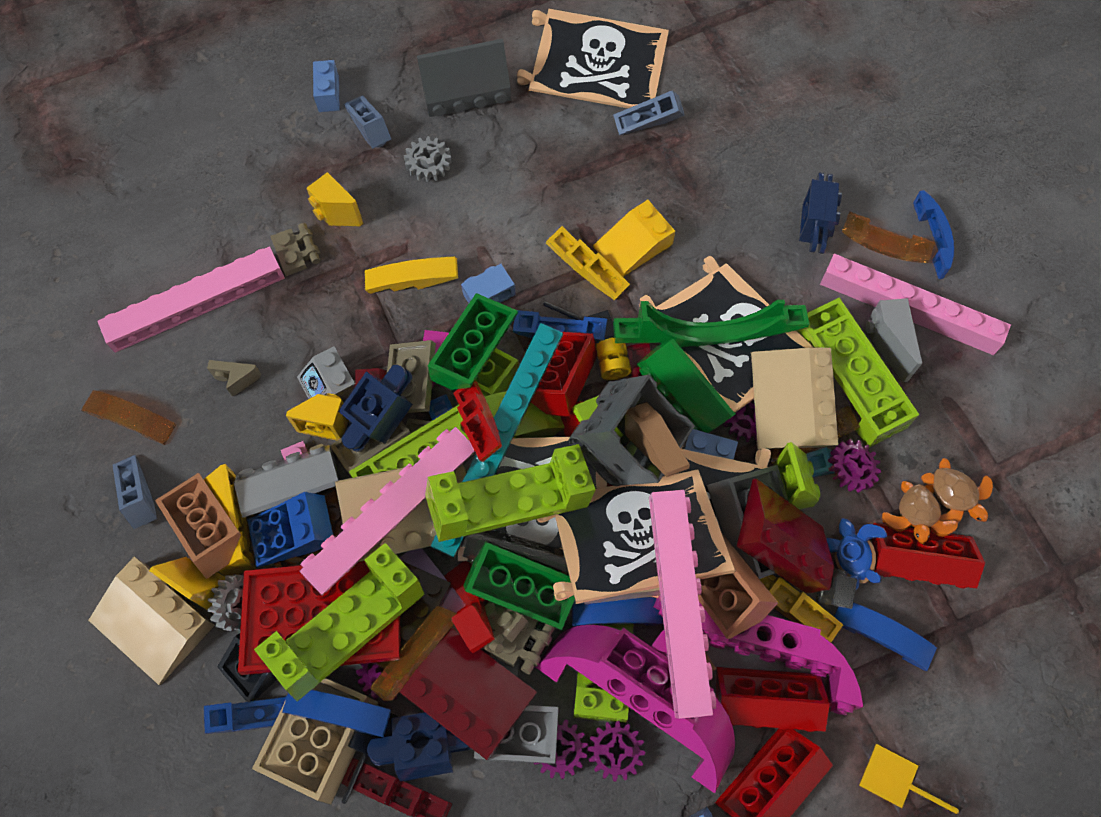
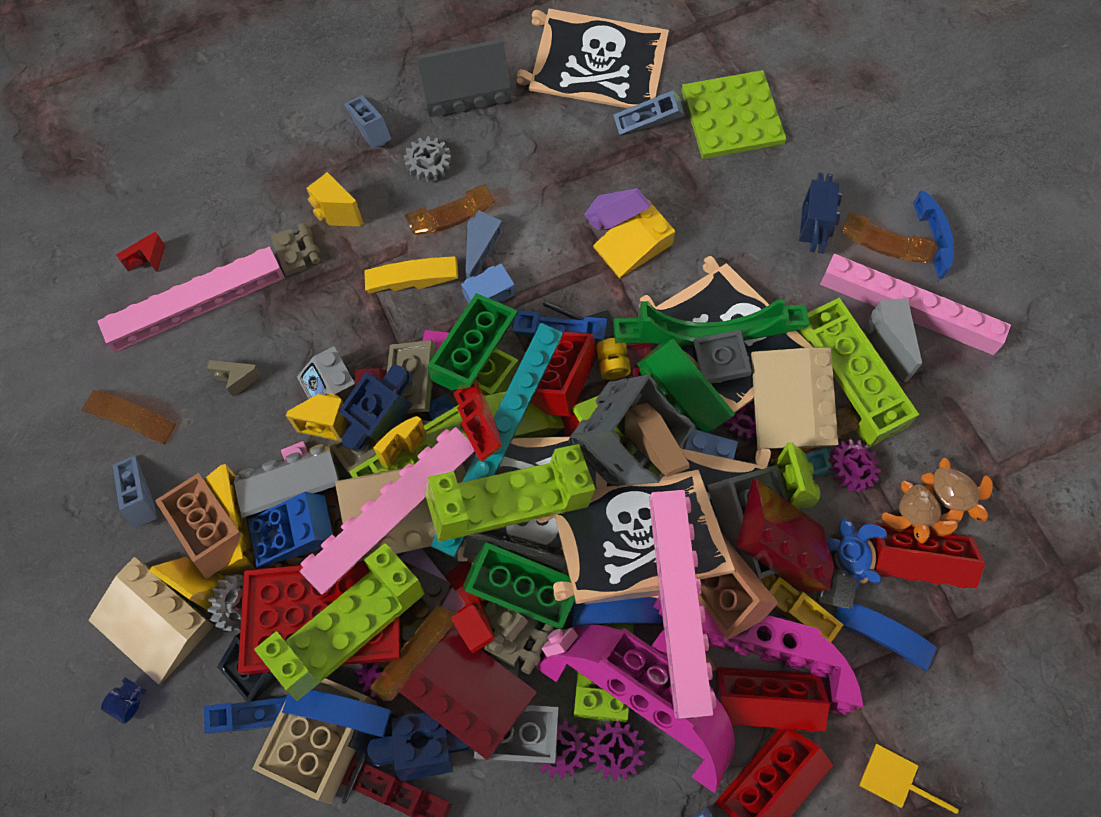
(123, 702): none -> clear blue piece
(148, 248): none -> red slope
(326, 86): medium blue brick -> none
(403, 437): none -> yellow slope
(450, 214): none -> clear orange slope
(481, 238): none -> sand blue slope
(559, 641): none -> bright pink plate
(587, 263): yellow slope -> none
(615, 208): none -> medium lavender slope
(722, 356): none -> dark grey plate
(733, 114): none -> lime plate

